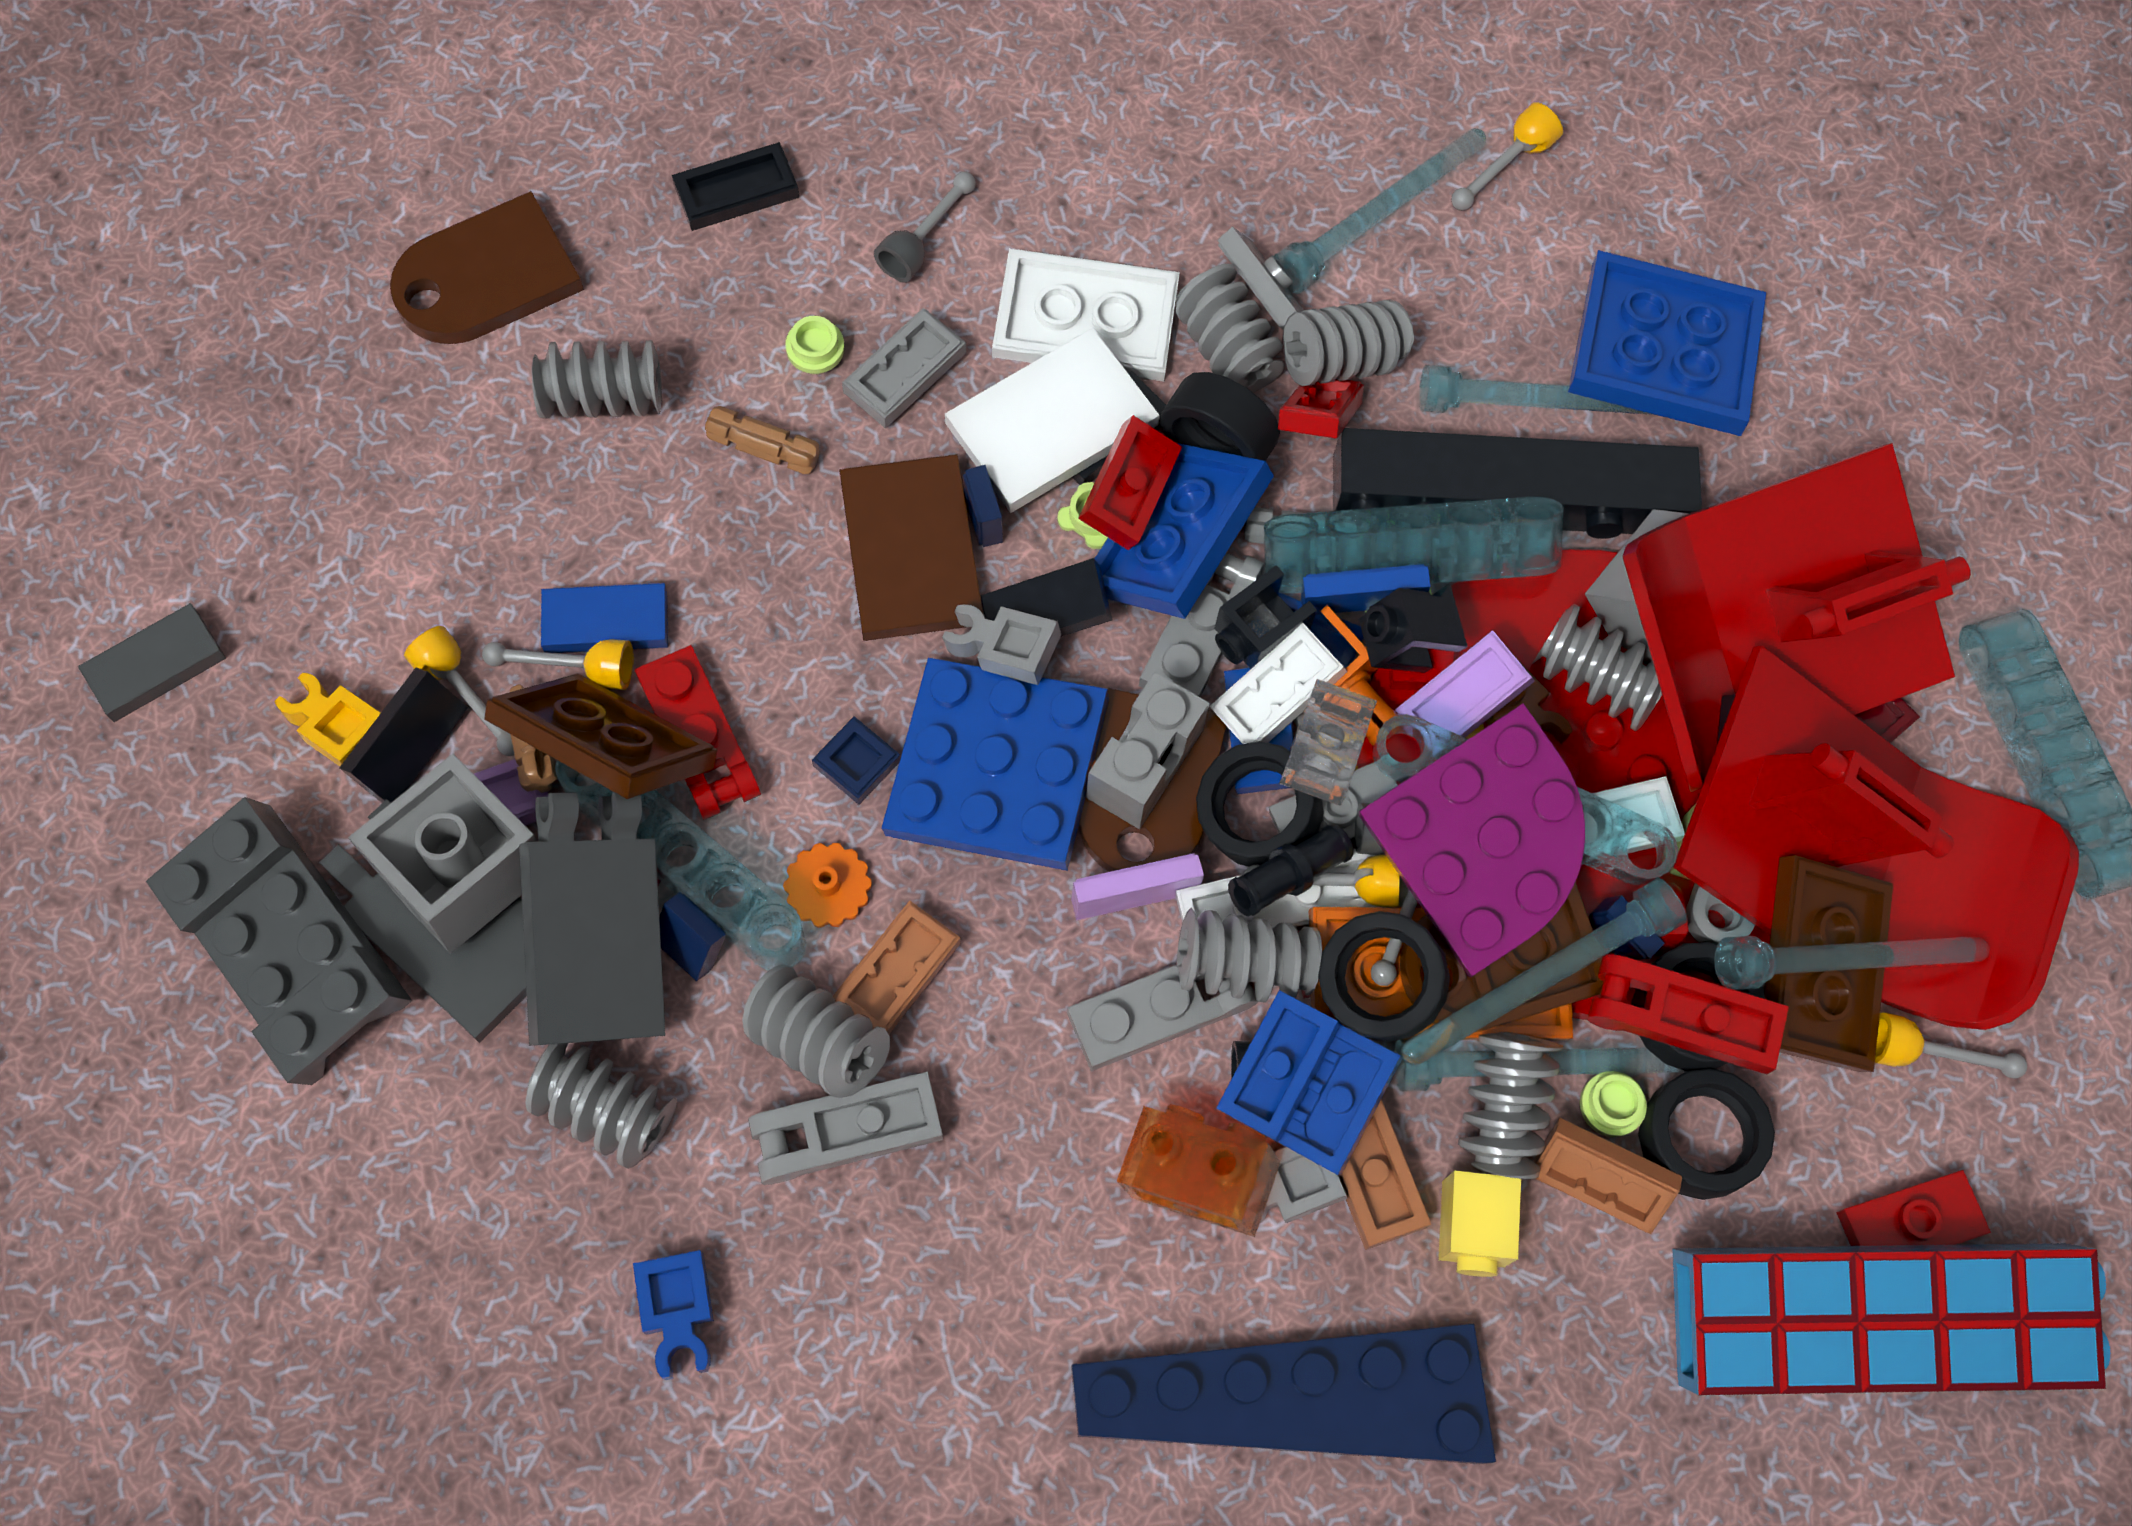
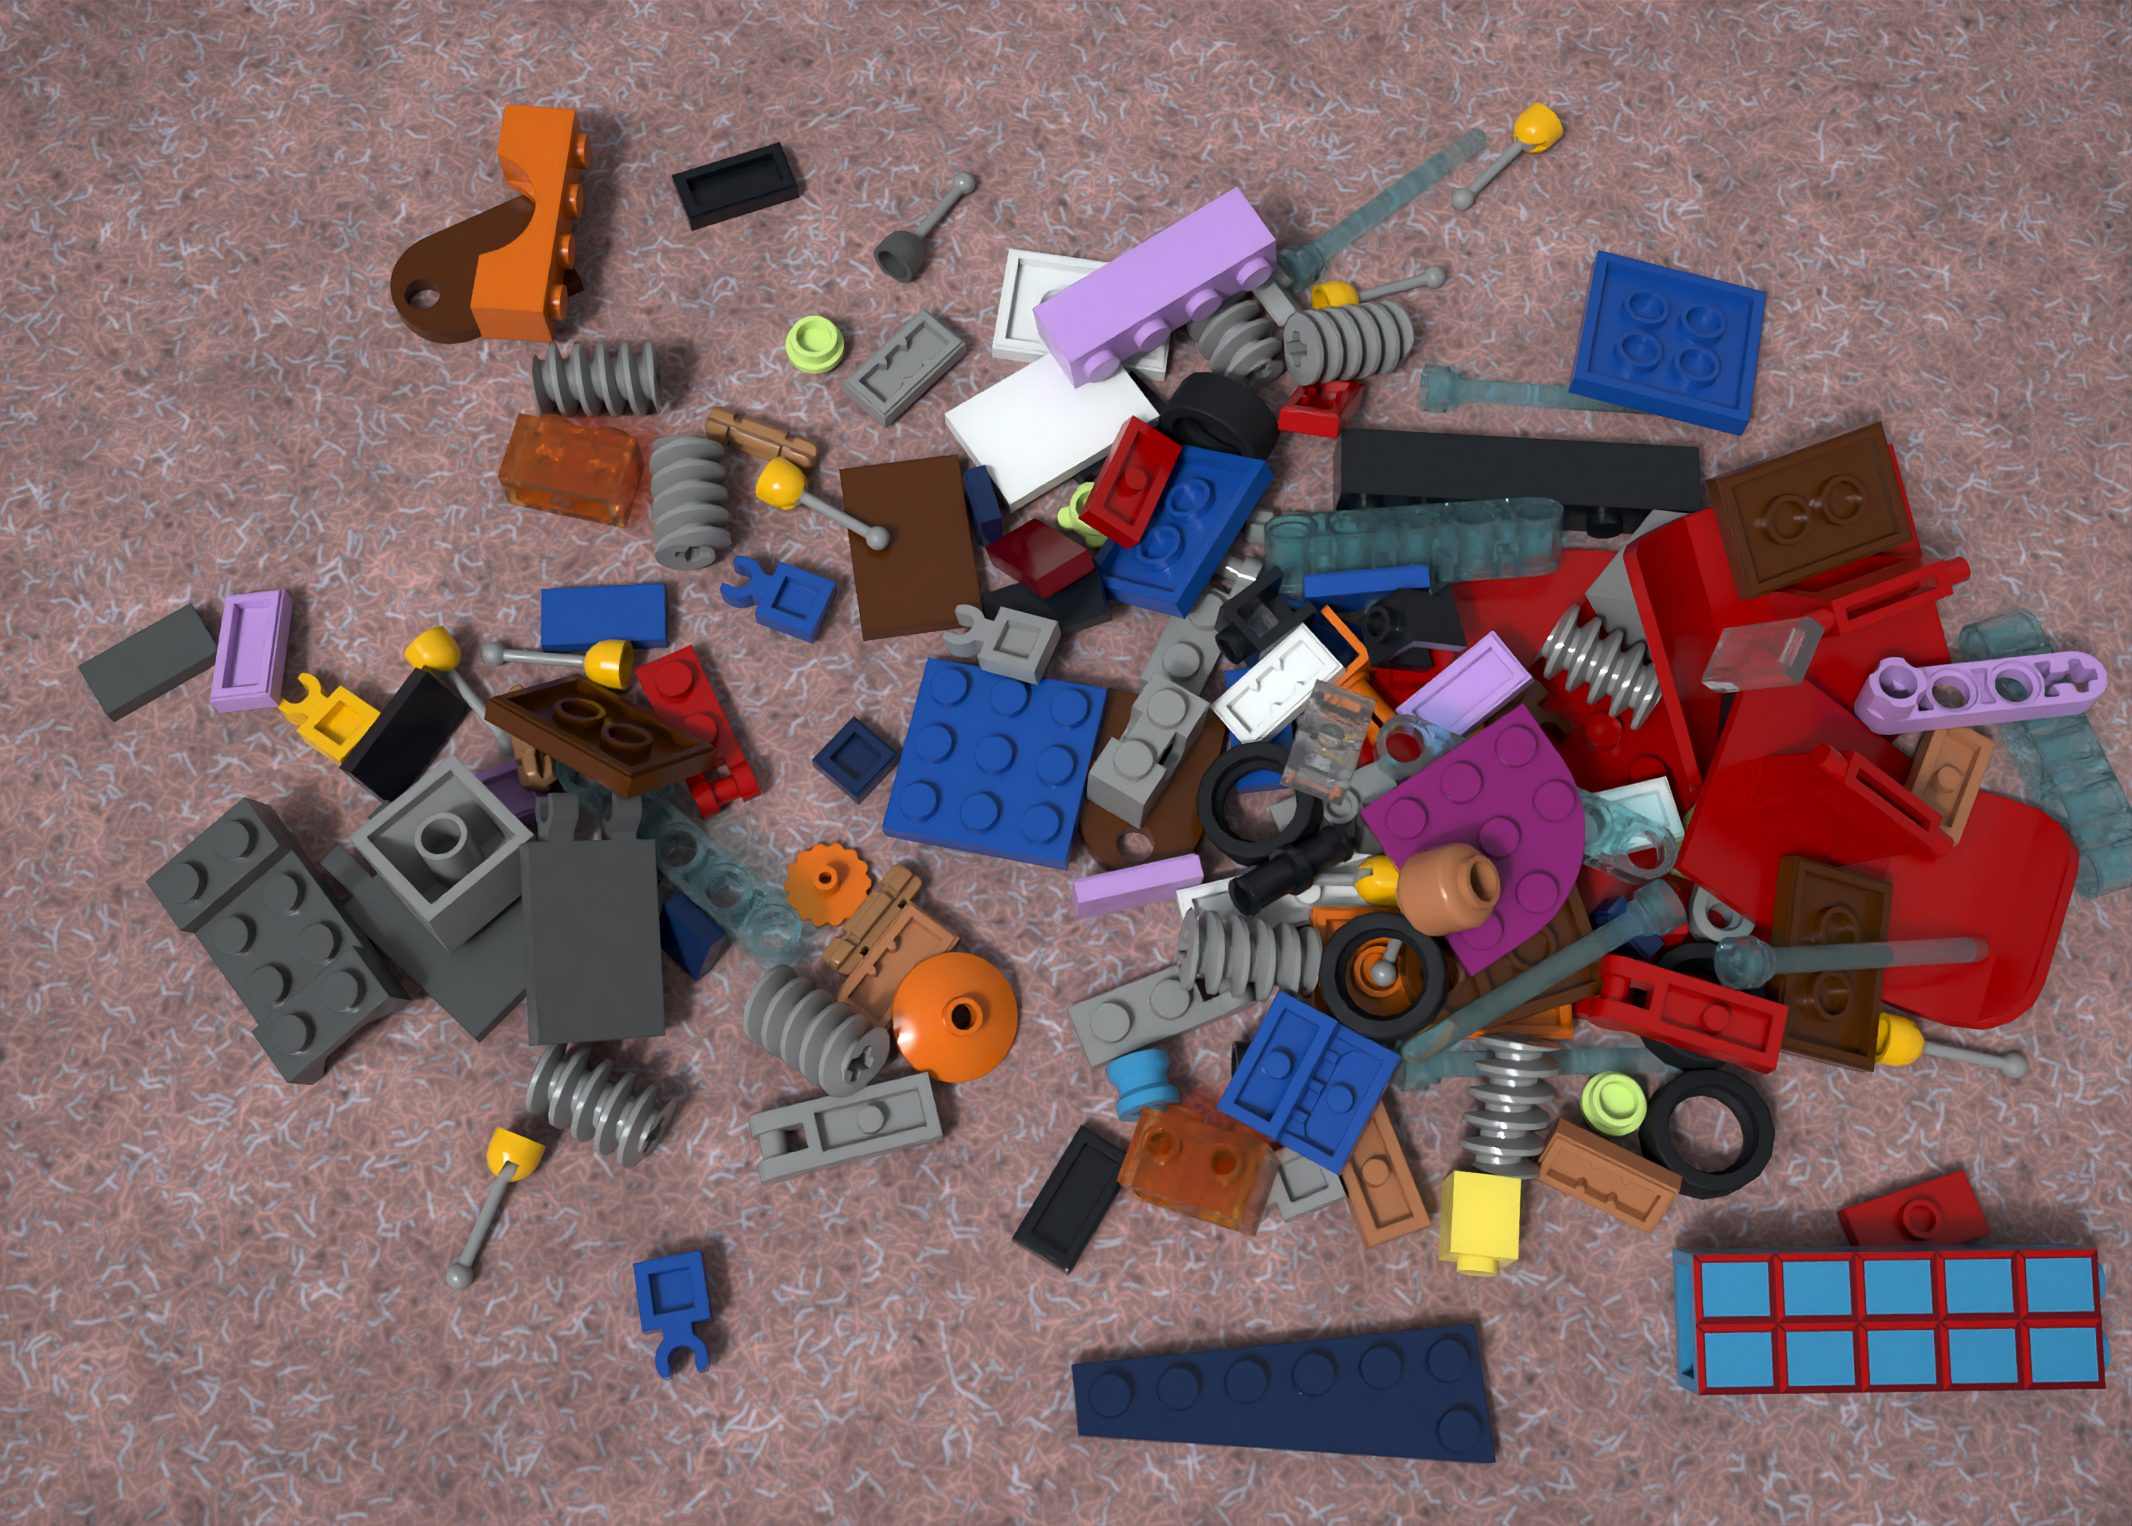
(251, 651): none -> lavender tile
(510, 1160): none -> hinge
(521, 285): none -> orange arch
(572, 469): none -> clear orange brick
(688, 501): none -> light grey piece
(786, 487): none -> hinge
(787, 601): none -> blue plate
(872, 919): none -> medium nougat axle
(924, 1022): none -> orange dish
(1040, 558): none -> dark red tile
(1072, 1201): none -> black tile
(1142, 1082): none -> dark azure wheel
(1157, 288): none -> lavender brick
(1342, 293): none -> hinge
(1447, 889): none -> nougat head
(1763, 655): none -> clear tile
(1809, 510): none -> reddish brown tile
(1901, 697): none -> lavender beam
(1950, 773): none -> nougat plate

